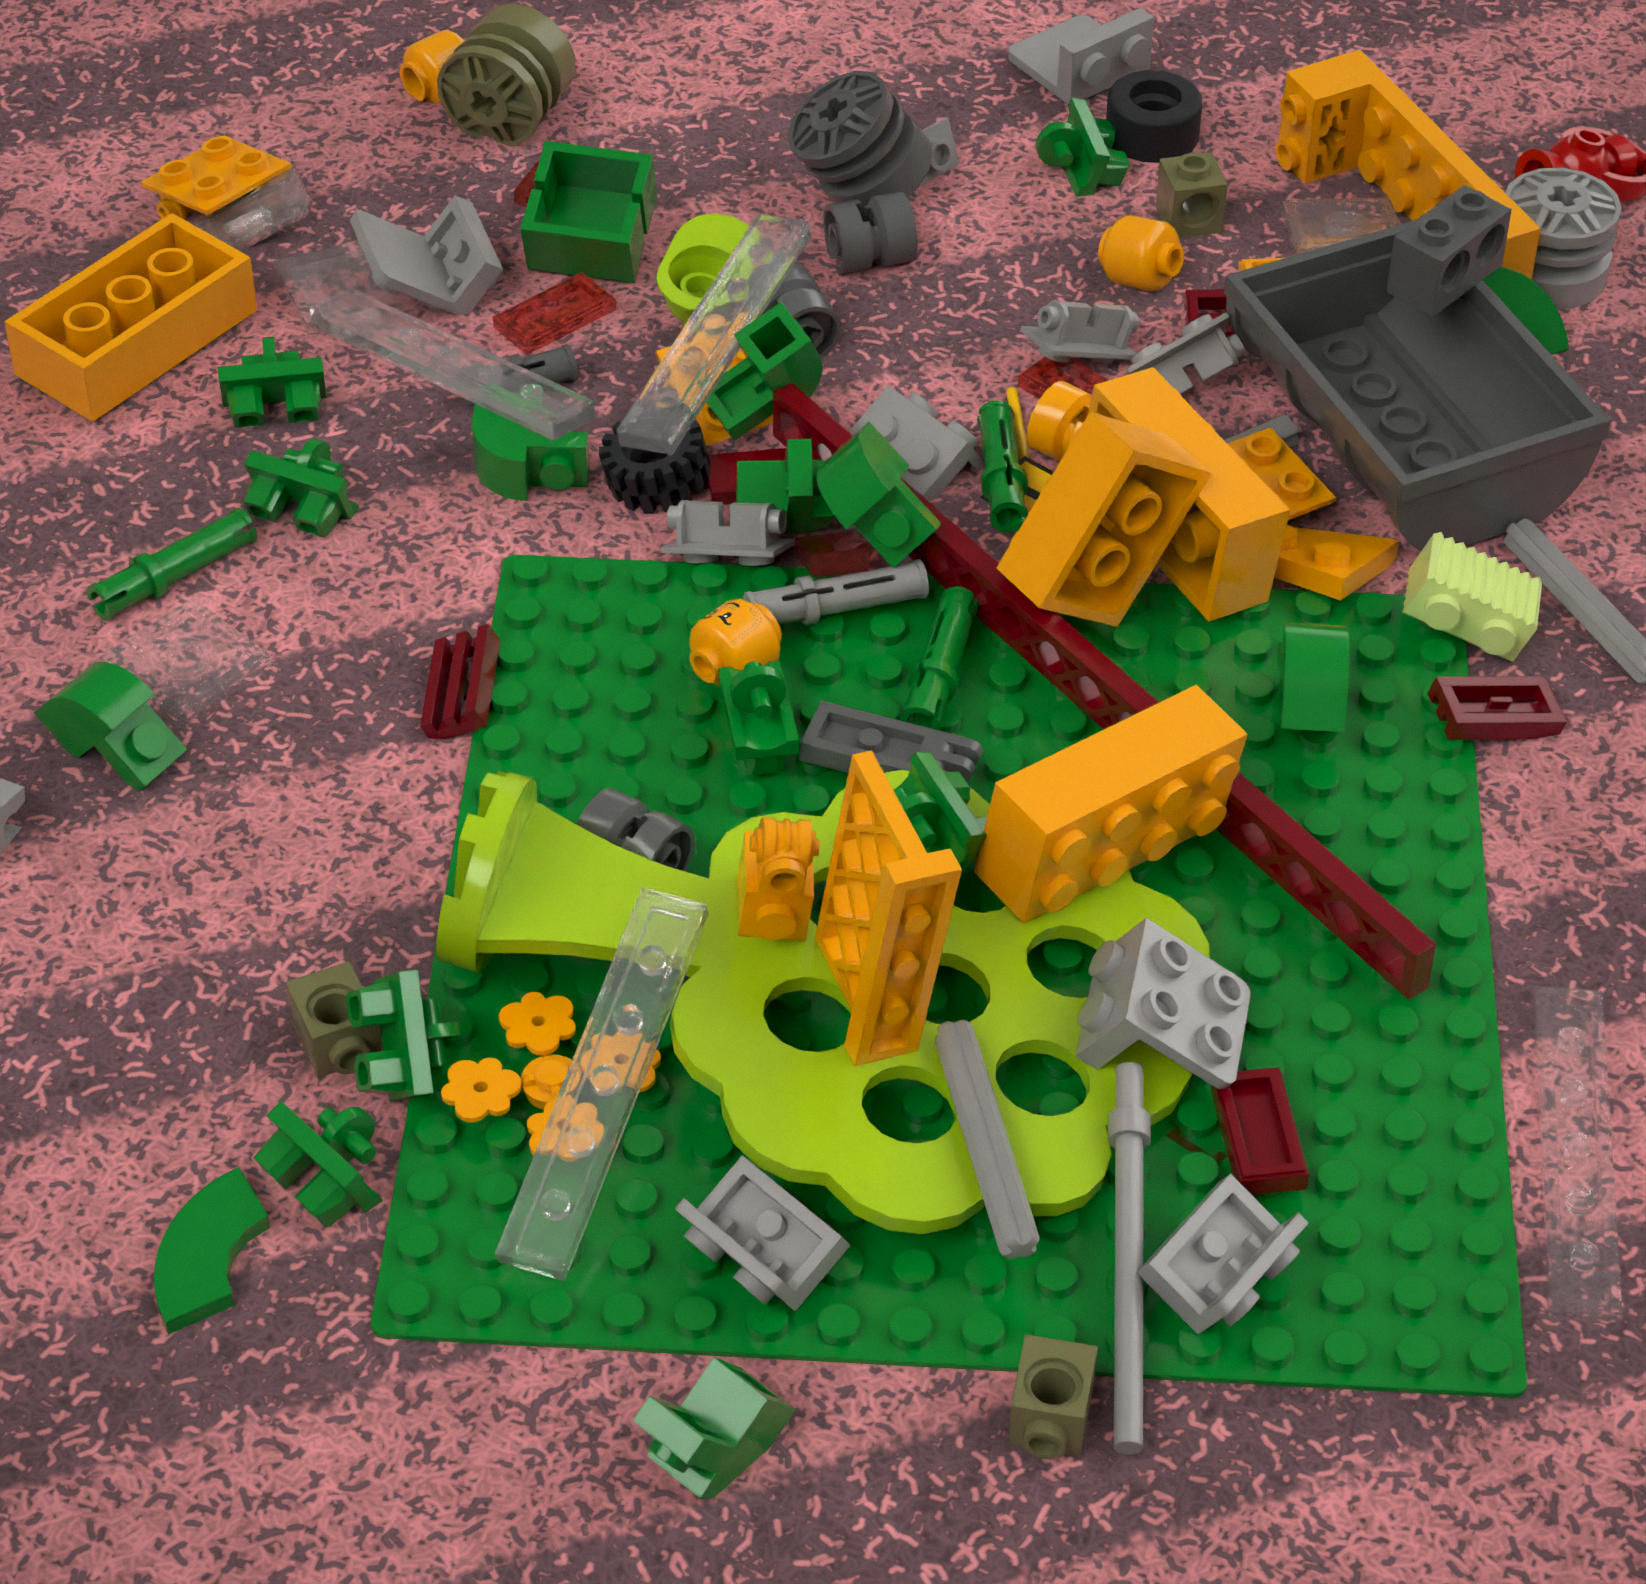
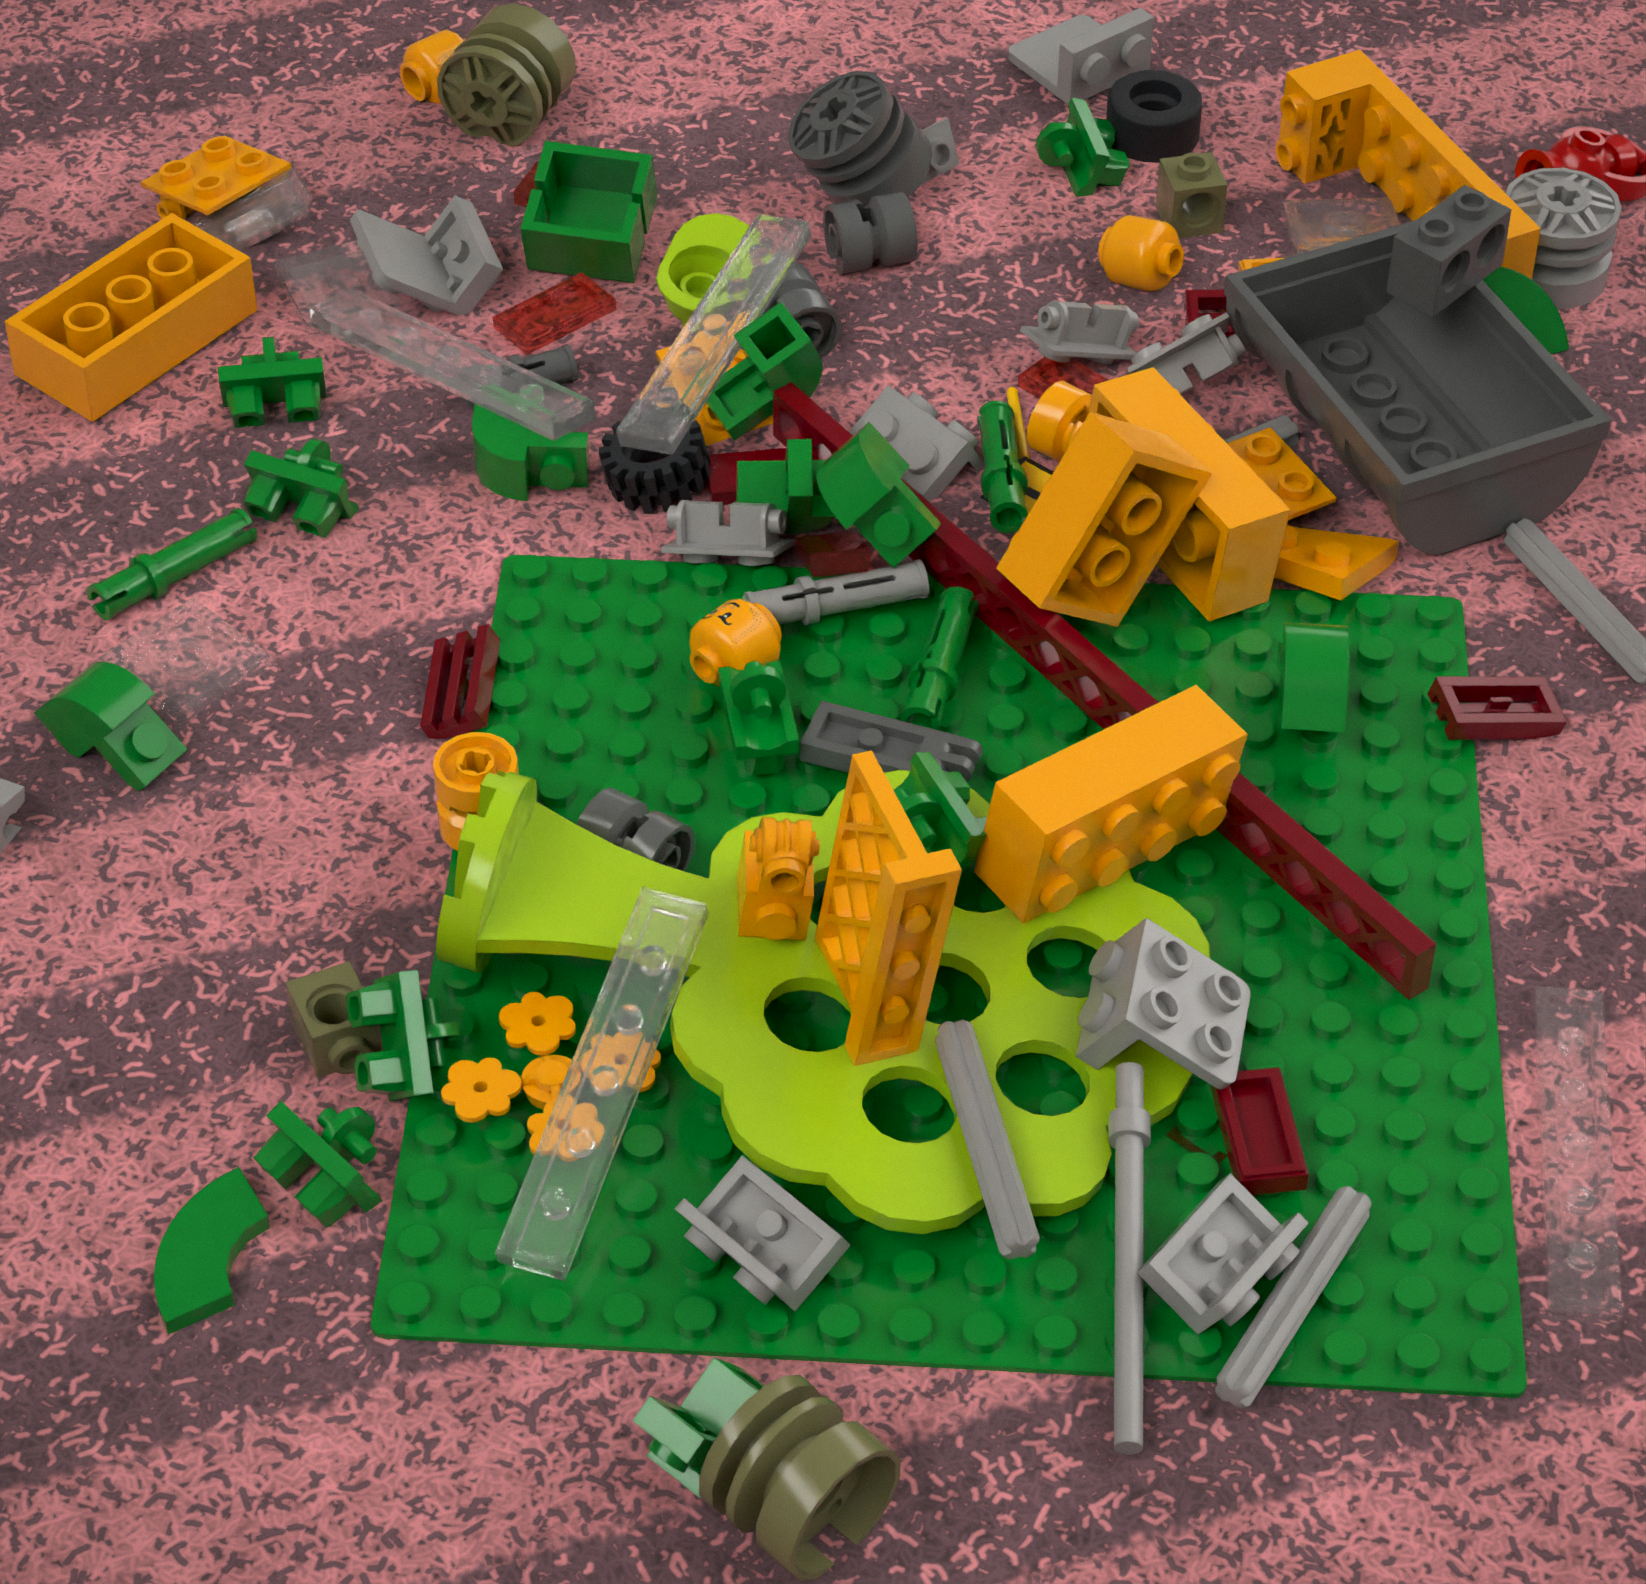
(458, 773): none -> light orange wheel
(794, 1467): none -> olive wheel
(1052, 1373): olive brick -> none
(1292, 1297): none -> light grey axle
(1473, 597): yellowish green brick -> none

